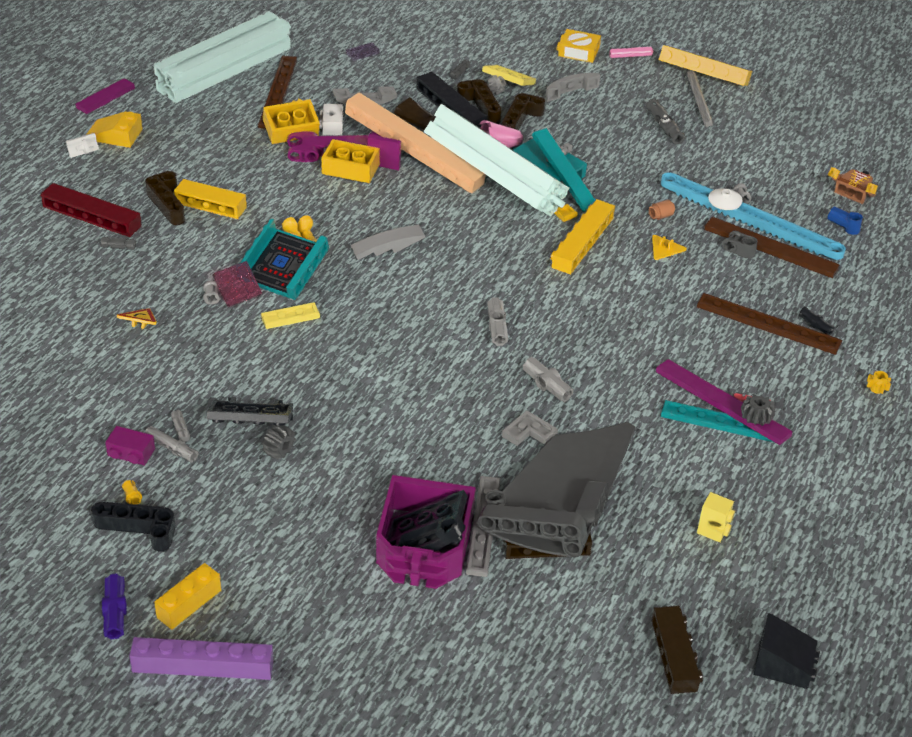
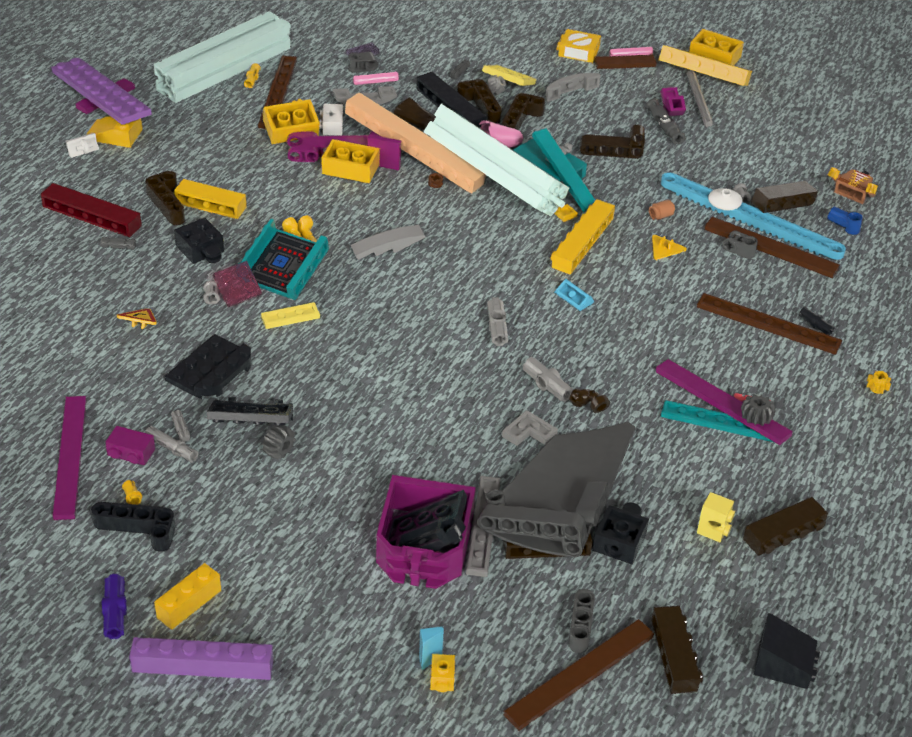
(70, 458): none -> magenta tile
(101, 91): none -> medium lavender plate
(200, 241): none -> black brick
(210, 367): none -> black plate
(252, 75): none -> yellow pin
(363, 62): none -> dark grey piece
(375, 78): none -> bright pink axle
(430, 643): none -> medium azure slope
(435, 180): none -> reddish brown bush
(442, 672): none -> yellow brick
(574, 295): none -> medium azure slope
(578, 675): none -> reddish brown tile
(581, 620): none -> dark grey beam
(582, 397): none -> dark brown arm
(609, 145): none -> dark brown beam
(621, 532): none -> black brick
(627, 61): none -> reddish brown tile
(673, 102): none -> magenta brick
(717, 47): none -> yellow brick
(784, 196): none -> dark brown brick
(785, 526): none -> dark brown brick

